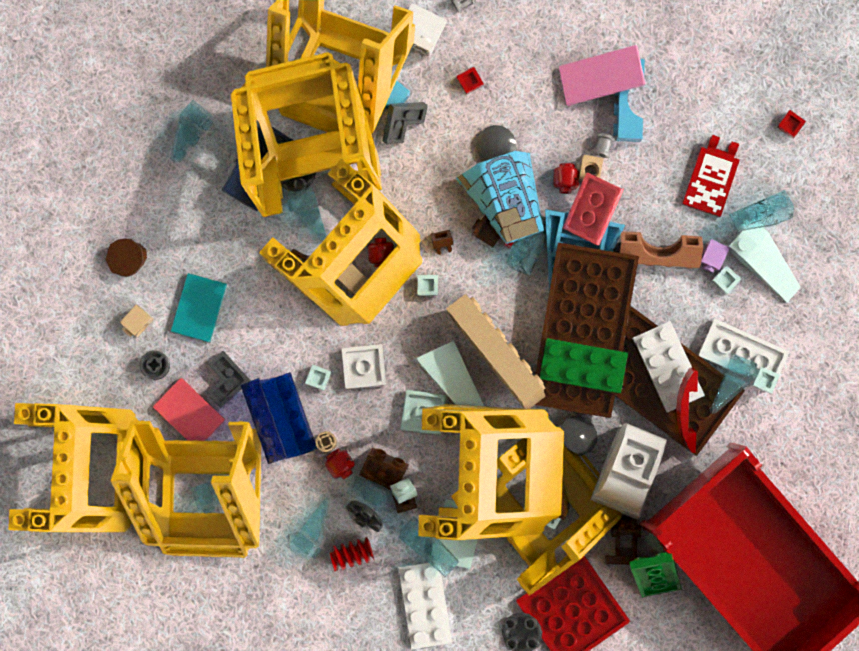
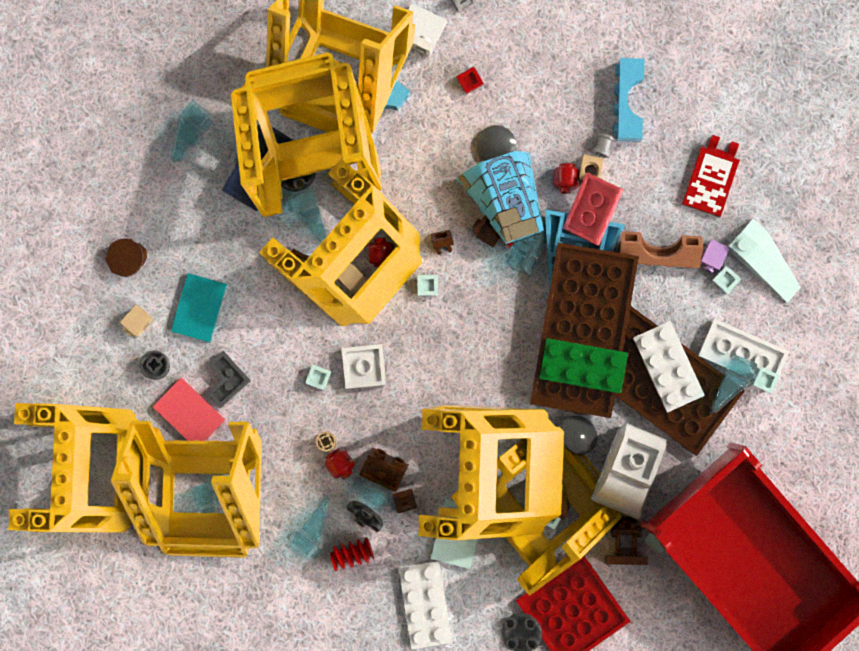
(279, 418): clear blue panel -> none
(399, 117): dark grey plate -> none
(403, 490): light aqua plate -> none
(412, 410): light aqua plate -> none
(428, 548): clear light blue slope -> none
(451, 374): light aqua slope -> none
(493, 348): tan brick -> none
(602, 75): bright pink tile -> none
(655, 574): green plate -> none
(688, 384): red slope -> none
(764, 212): clear light blue slope -> none
(791, 124): red plate -> none

